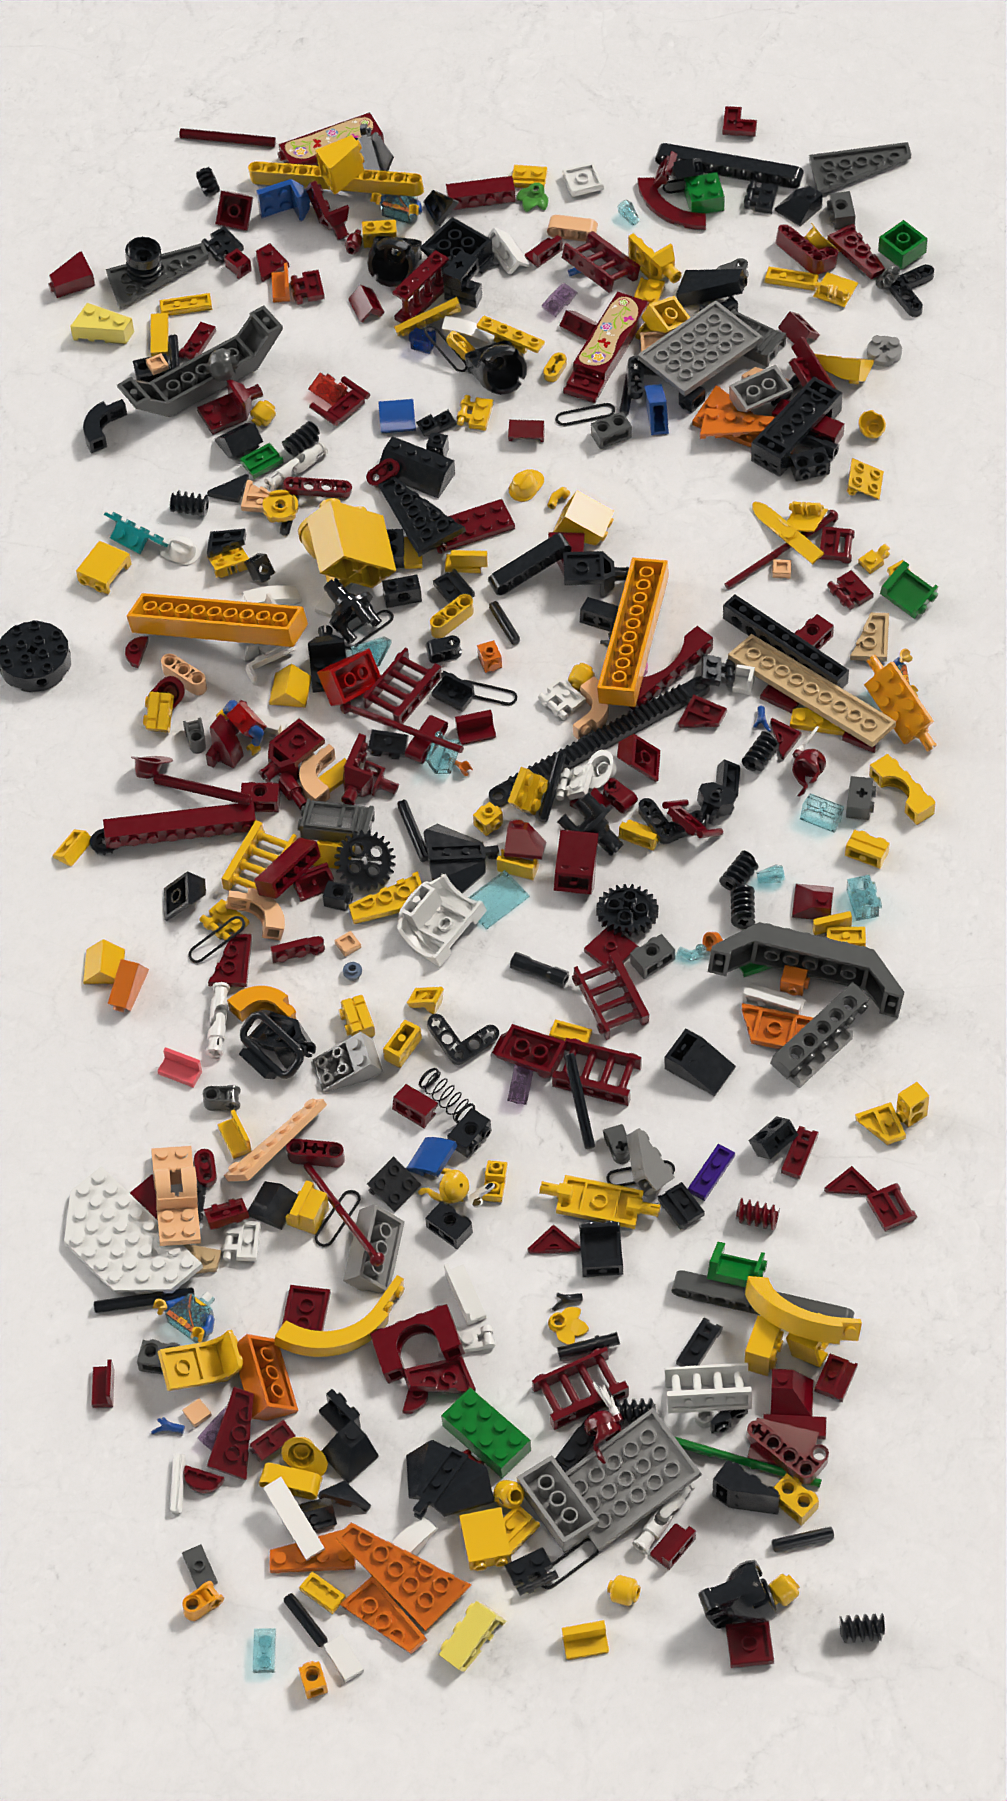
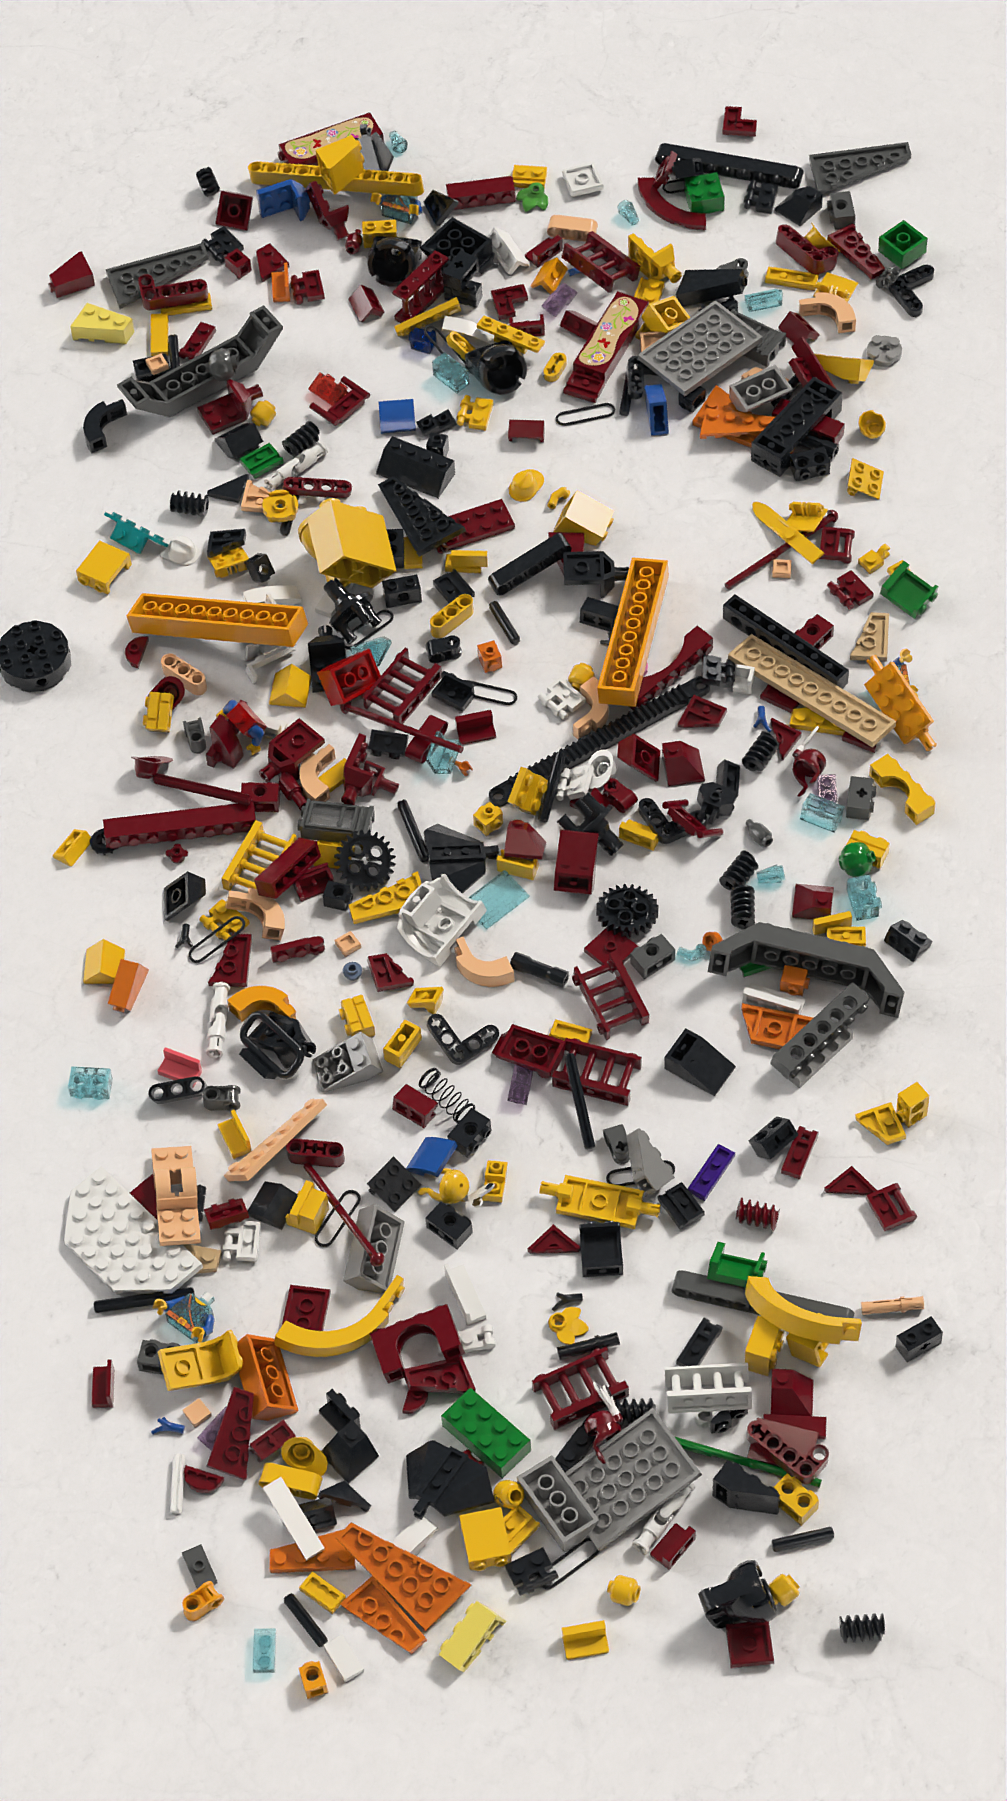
(90, 1078): none -> clear light blue brick
(143, 259): black wheel -> none
(167, 1087): none -> black beam
(177, 858): none -> dark red plate
(184, 936): none -> black bar
(193, 291): none -> dark red beam
(205, 1169): dark red plate -> none
(227, 137): dark red axle -> none
(382, 470): dark red plate -> none
(387, 974): none -> dark red wing
(398, 143): none -> clear light blue cone
(450, 372): none -> clear light blue brick
(481, 972): none -> light nougat arch
(506, 297): none -> dark red plate
(534, 328): none -> dark red hinge
(550, 275): none -> light orange panel
(611, 430): dark grey brick -> none
(682, 763): none -> dark red slope
(759, 833): none -> dark grey plant
(764, 300): none -> clear light blue panel
(827, 787): none -> clear purple slope
(831, 306): none -> light nougat arch
(835, 1377): dark red plate -> none
(856, 859): none -> green plant
(894, 1305): none -> light nougat pin
(907, 940): none -> black bracket
(919, 1339): none -> black brick

